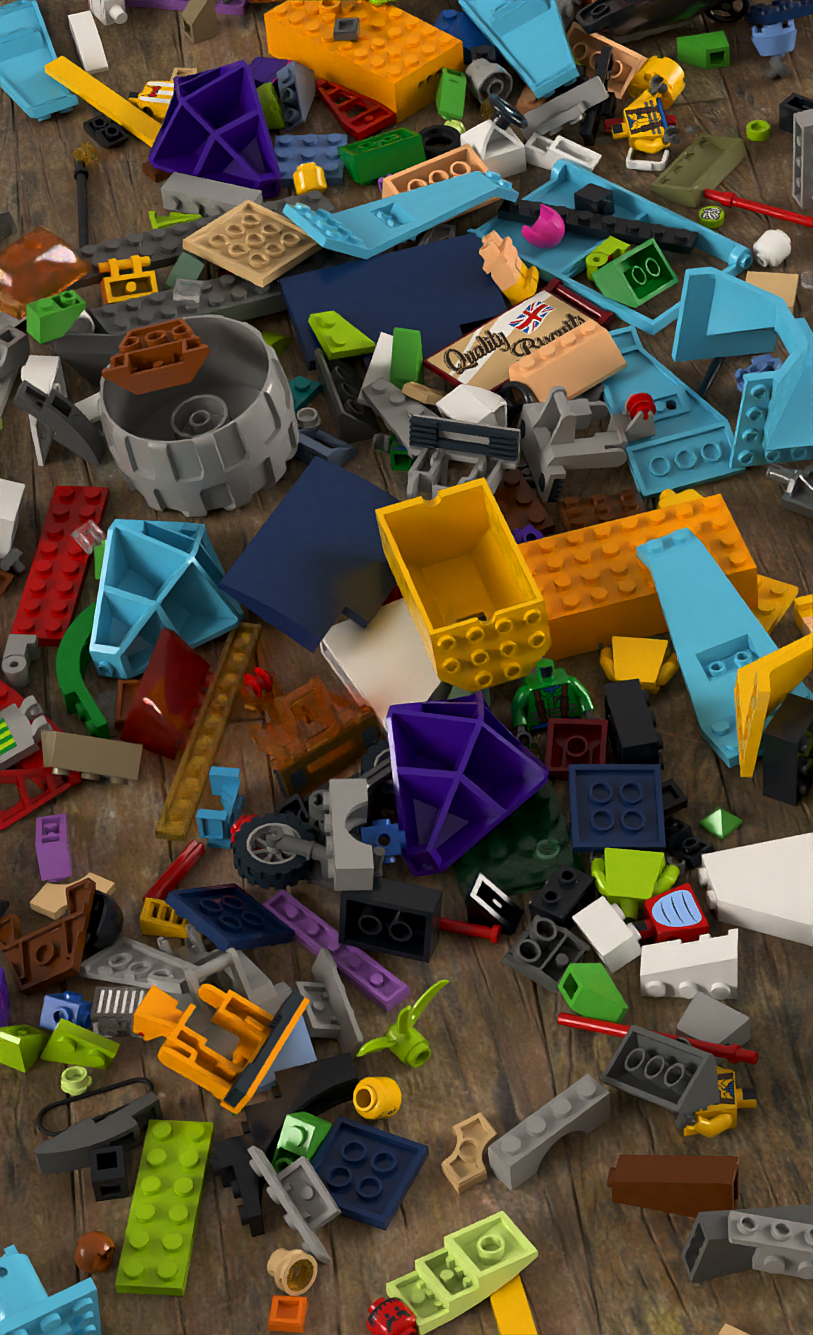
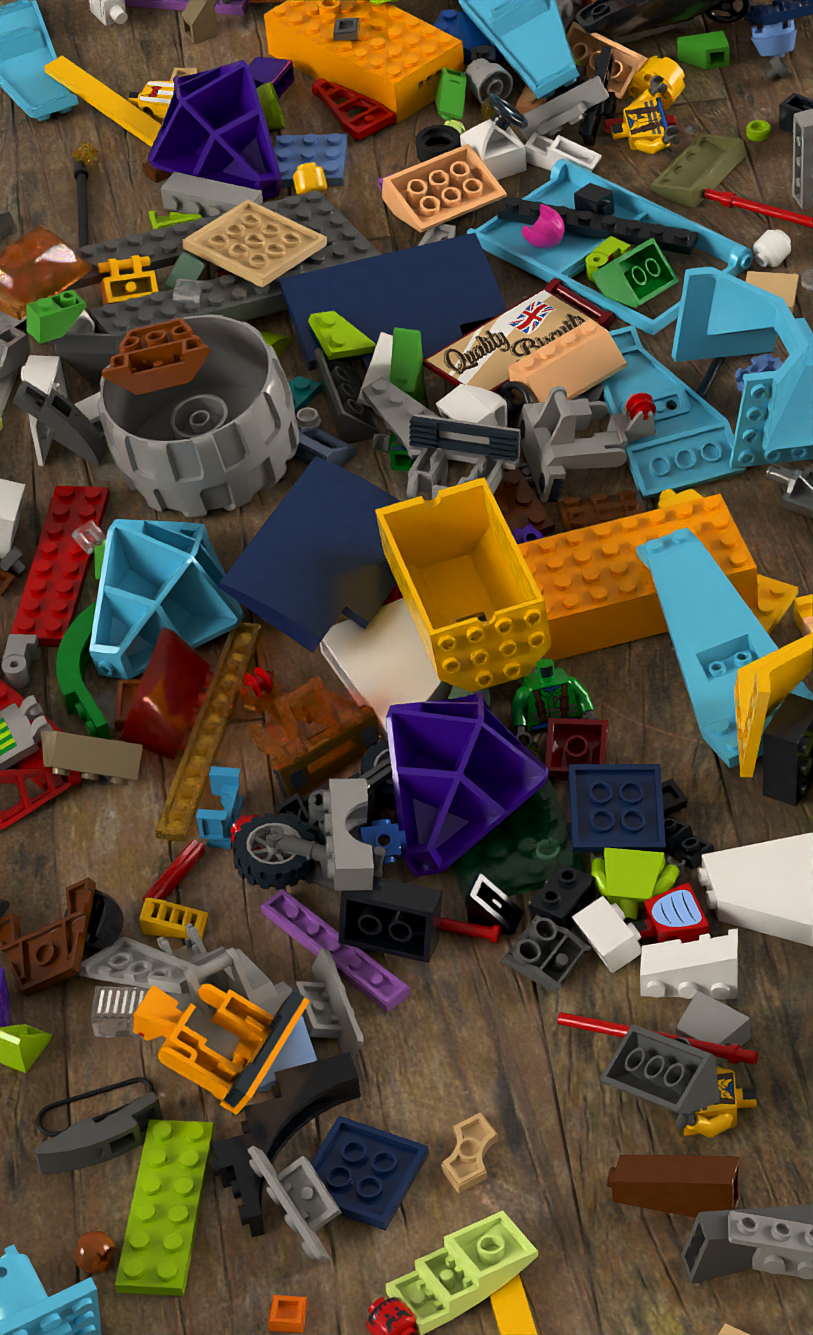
(52, 897): tan tile -> none
(53, 848): medium lavender slope -> none
(65, 1006): blue brick -> none
(75, 1080): yellowish green plate -> none
(79, 1047): lime wing -> none
(88, 42): white slope -> none
(104, 132): black slope -> none
(109, 1173): black brick -> none
(229, 917): dark blue plate -> none
(292, 1270): tan piece -> none
(296, 93): sand blue slope -> none
(299, 1137): bright green slope -> none
(377, 1098): yellow head -> none
(382, 155): green slope -> none
(395, 219): medium azure wing -> none
(403, 1037): lime plant -> none
(422, 393): tan tile -> none
(507, 268): light nougat hips -> none
(521, 1150): light grey arch -> none
(592, 992): bright green slope -> none
(631, 724): black brick -> none
(640, 659): yellow torso -> none
(646, 165): white piece -> none
(711, 217): tile -> none
(720, 822): bright green slope -> none

